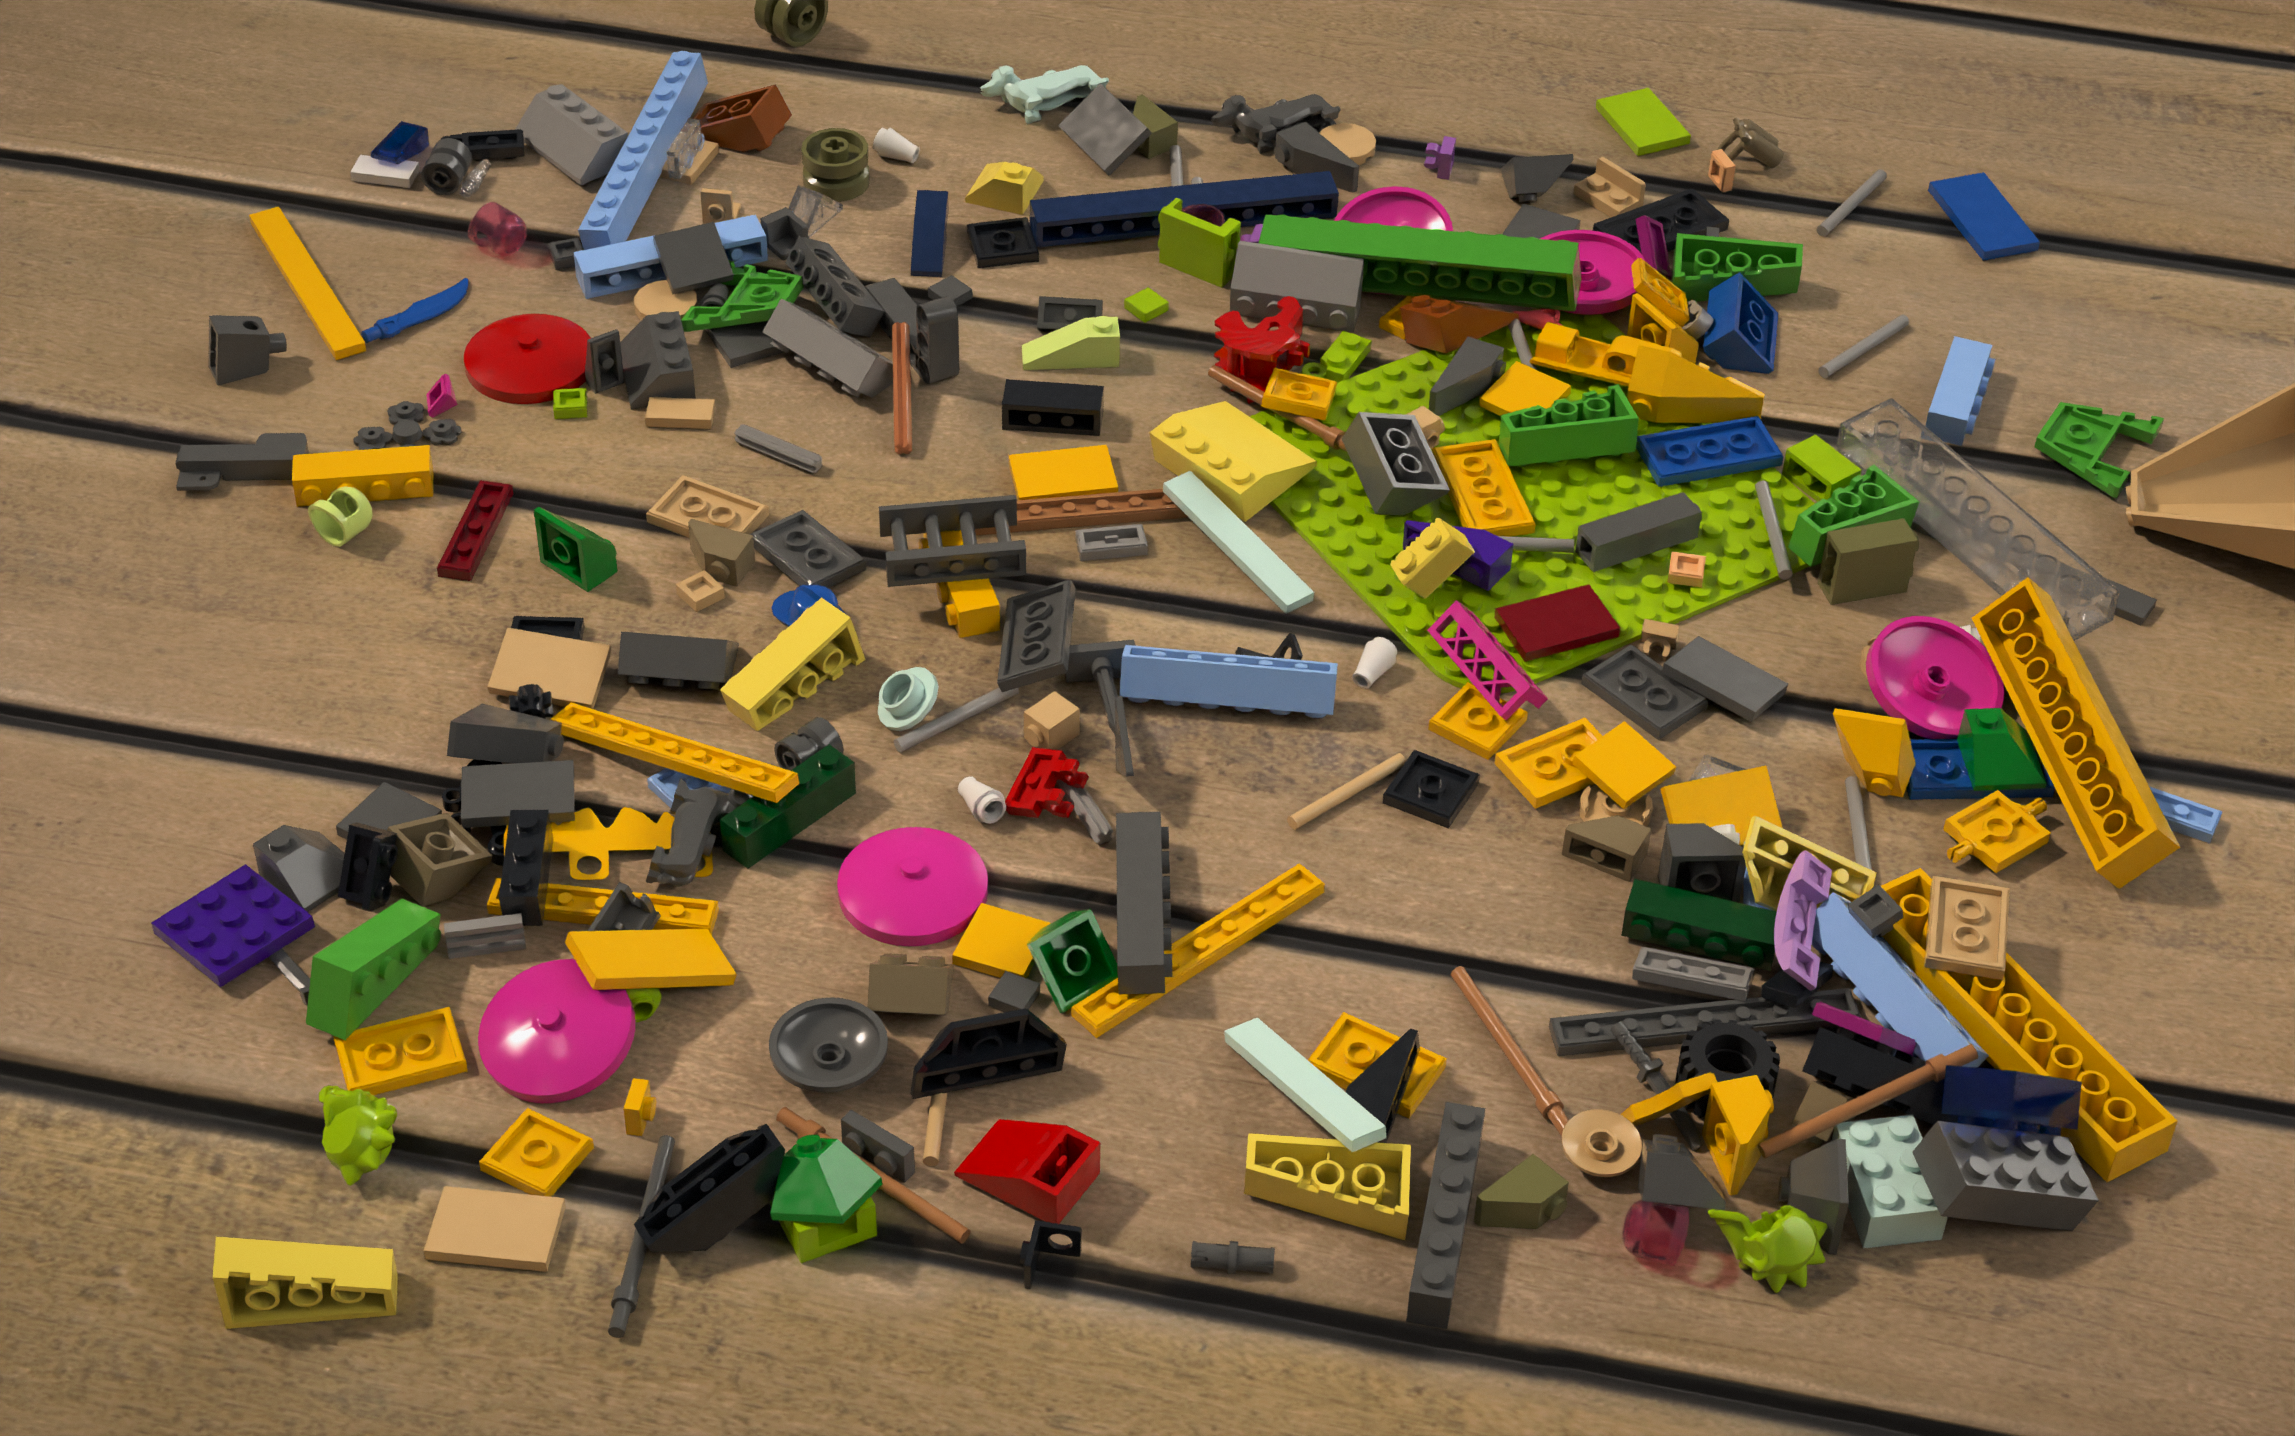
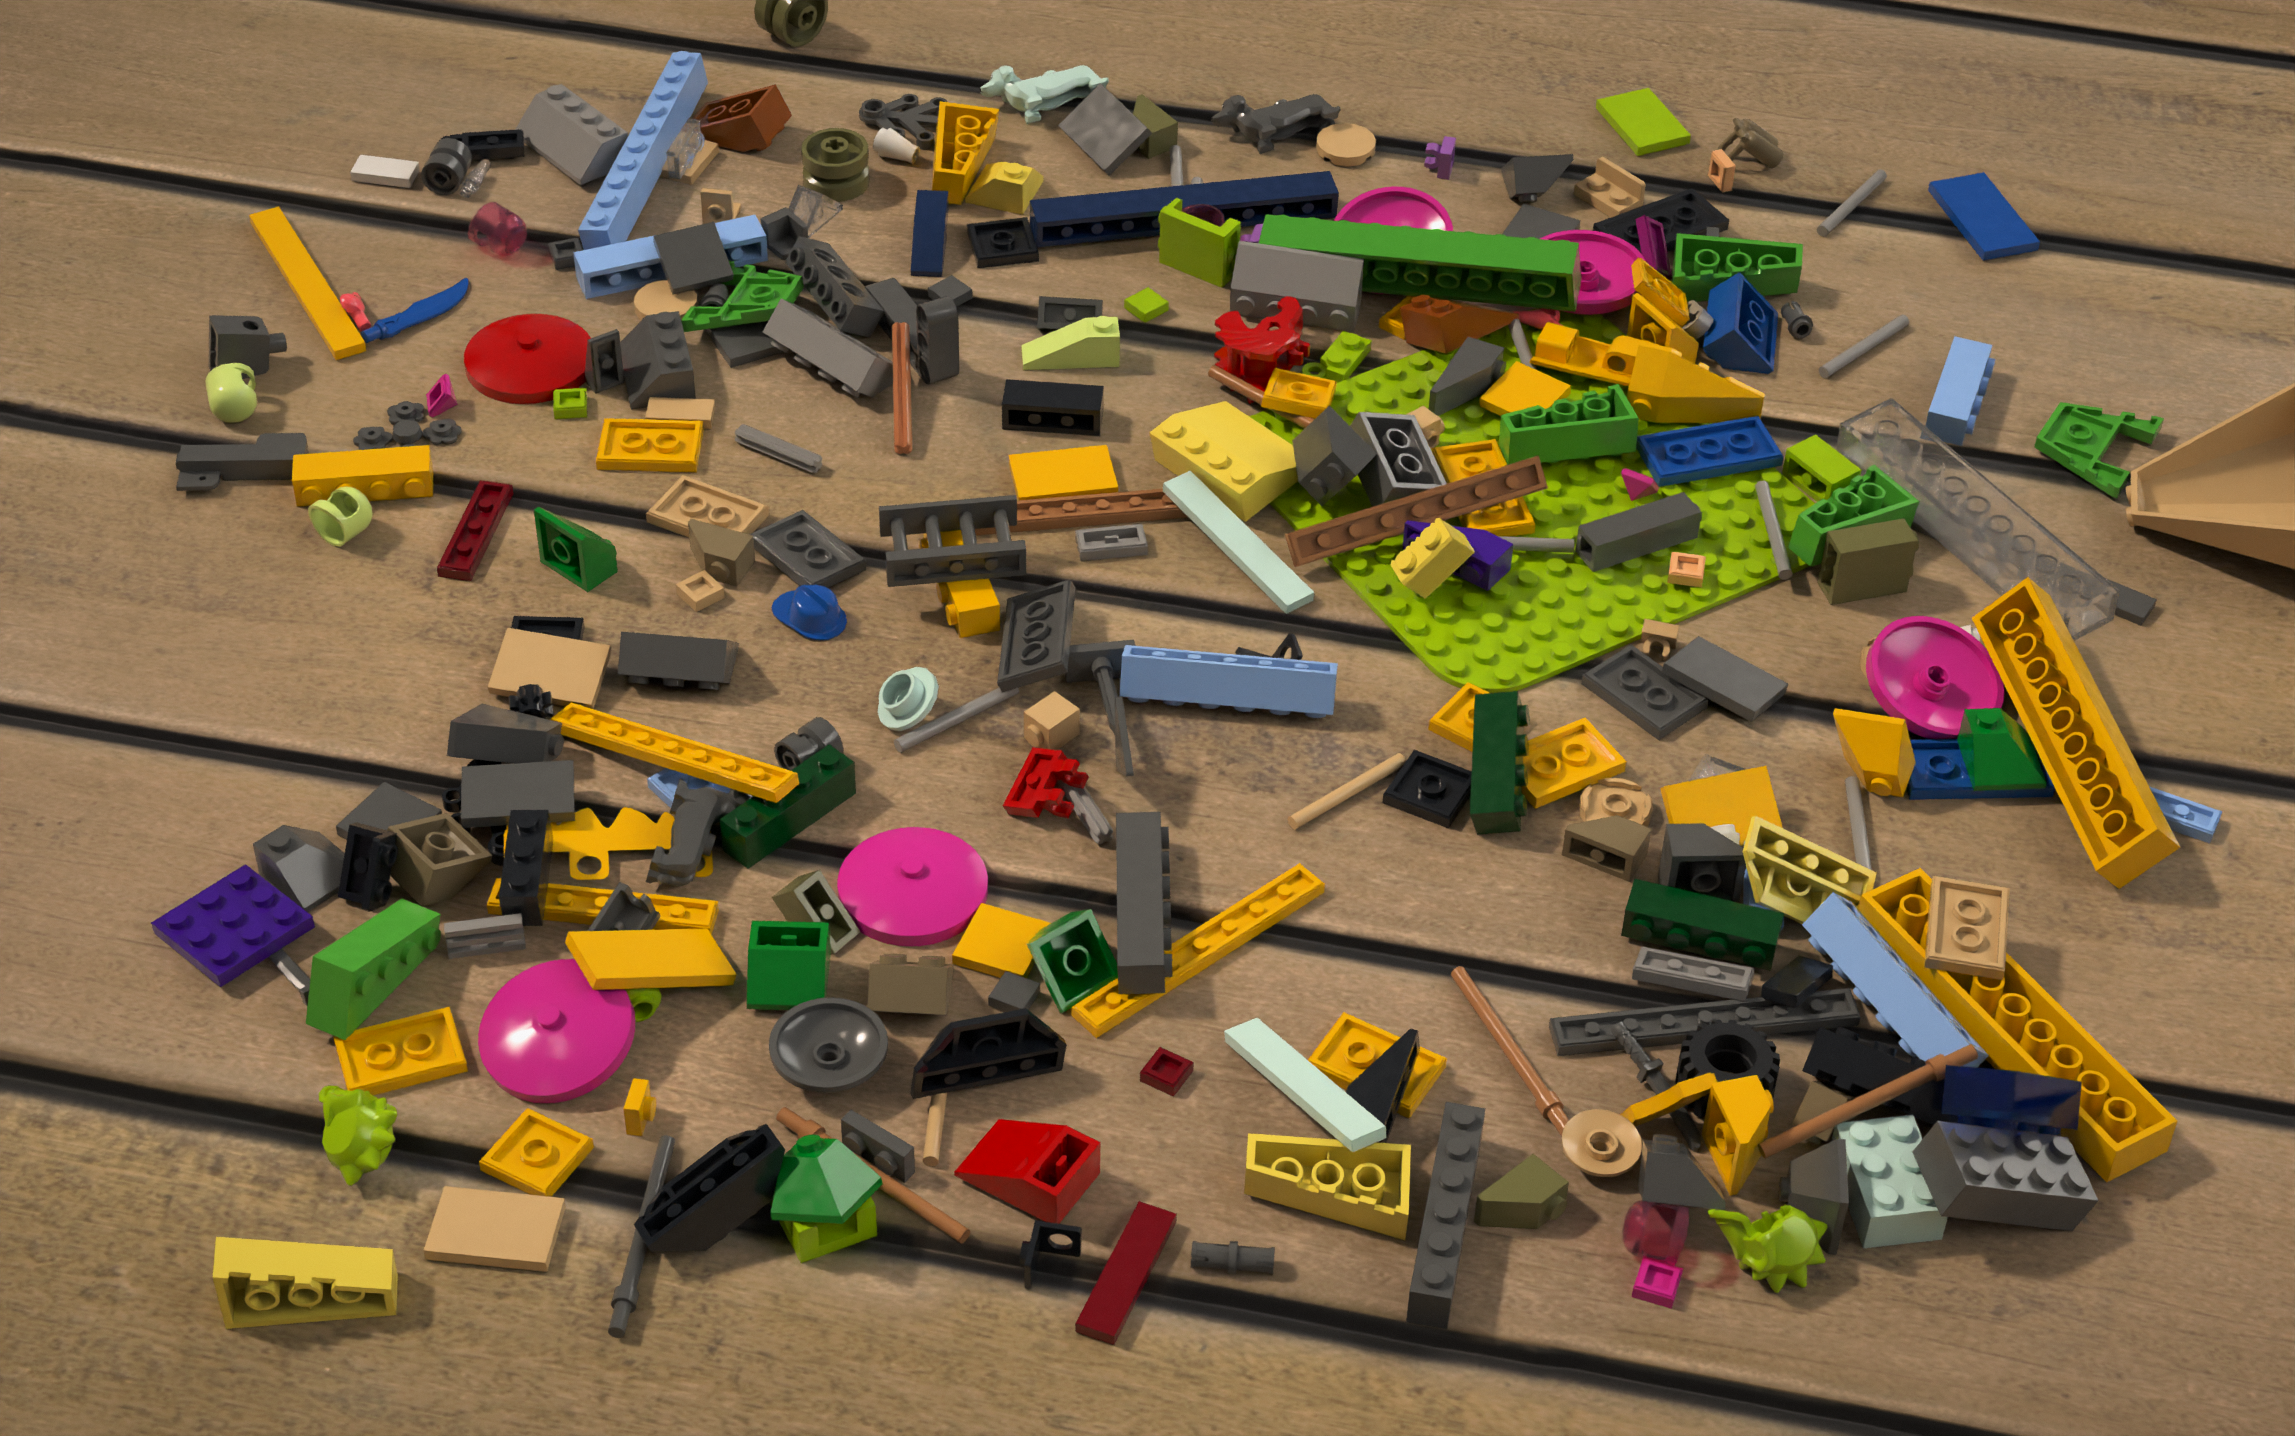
(229, 395): none -> yellowish green helmet
(355, 308): none -> coral animal
(402, 143): clear blue slope -> none
(650, 445): none -> yellow tile
(787, 963): none -> green slope
(794, 665): light yellow wedge -> none
(813, 900): none -> olive slope
(876, 112): none -> dark grey plant
(961, 146): none -> yellow wedge
(983, 801): white cone -> none
(1126, 1273): none -> dark red tile
(1166, 1071): none -> dark red tile
(1308, 151): dark grey slope -> none
(1329, 455): none -> dark grey slope
(1375, 660): white cone -> none
(1425, 506): none -> medium nougat tile
(1496, 655): dark pink fence -> none
(1498, 763): none -> dark green brick
(1557, 622): dark red tile -> none
(1624, 765): yellow tile -> none
(1638, 484): none -> dark pink slope
(1657, 1283): none -> dark pink tile
(1795, 918): lavender slope -> none
(1798, 323): none -> dark grey pin
(1864, 1027): magenta tile -> none
(1876, 912): dark grey tile -> none
(1997, 831): yellow plate -> none

